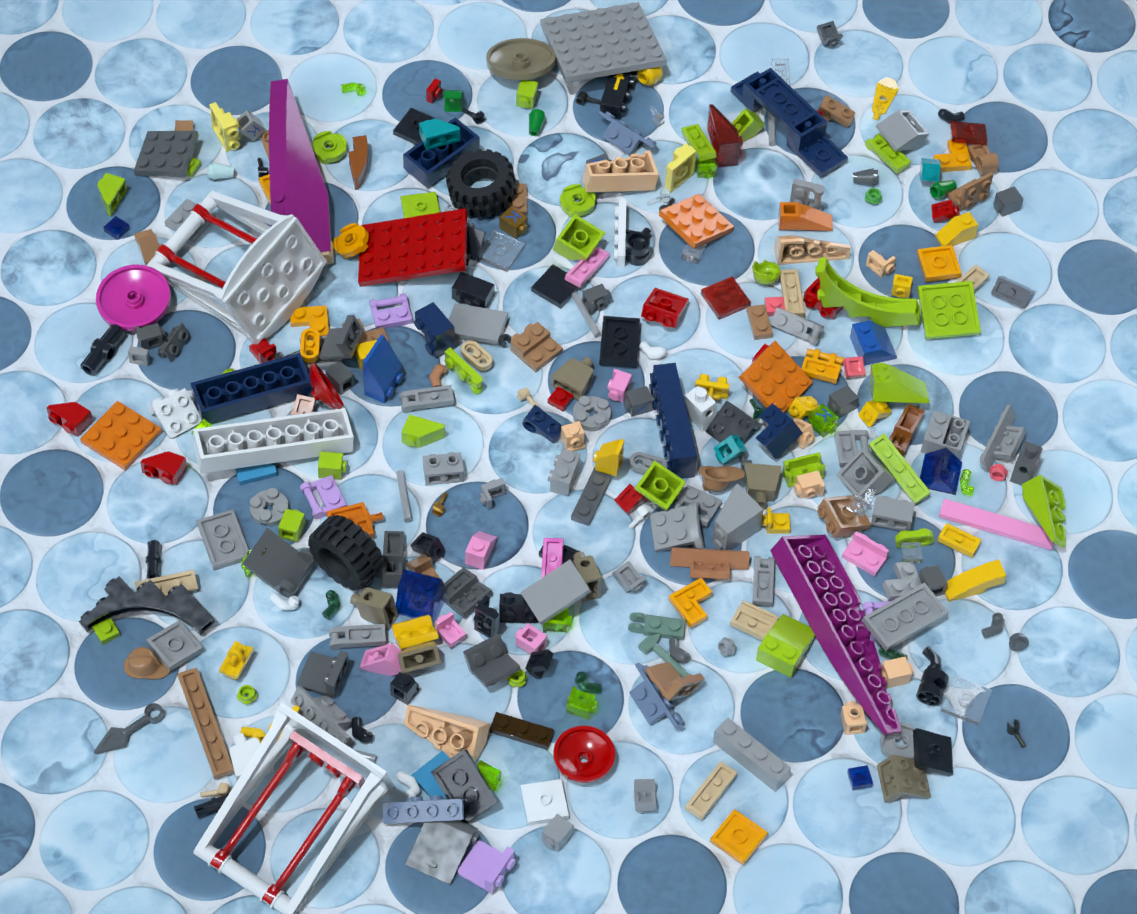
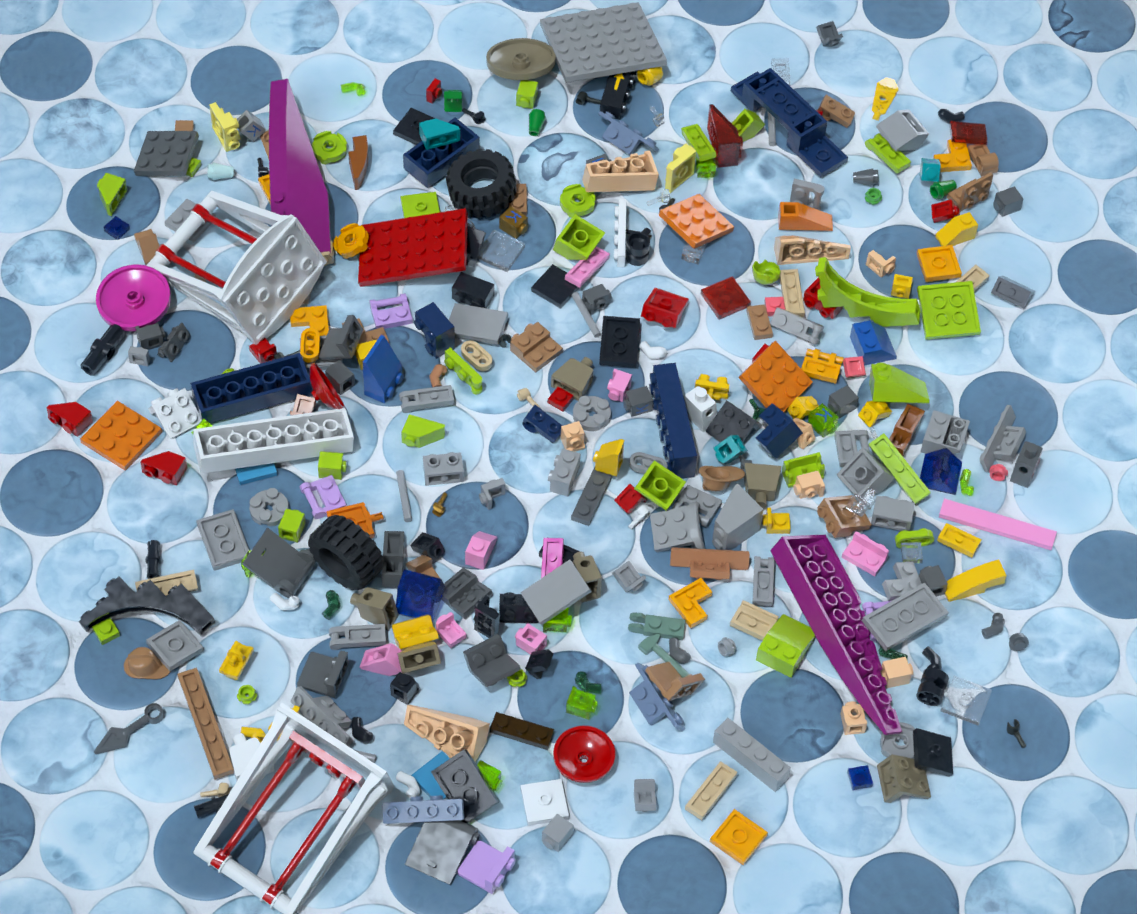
(1047, 505): lime wedge -> none

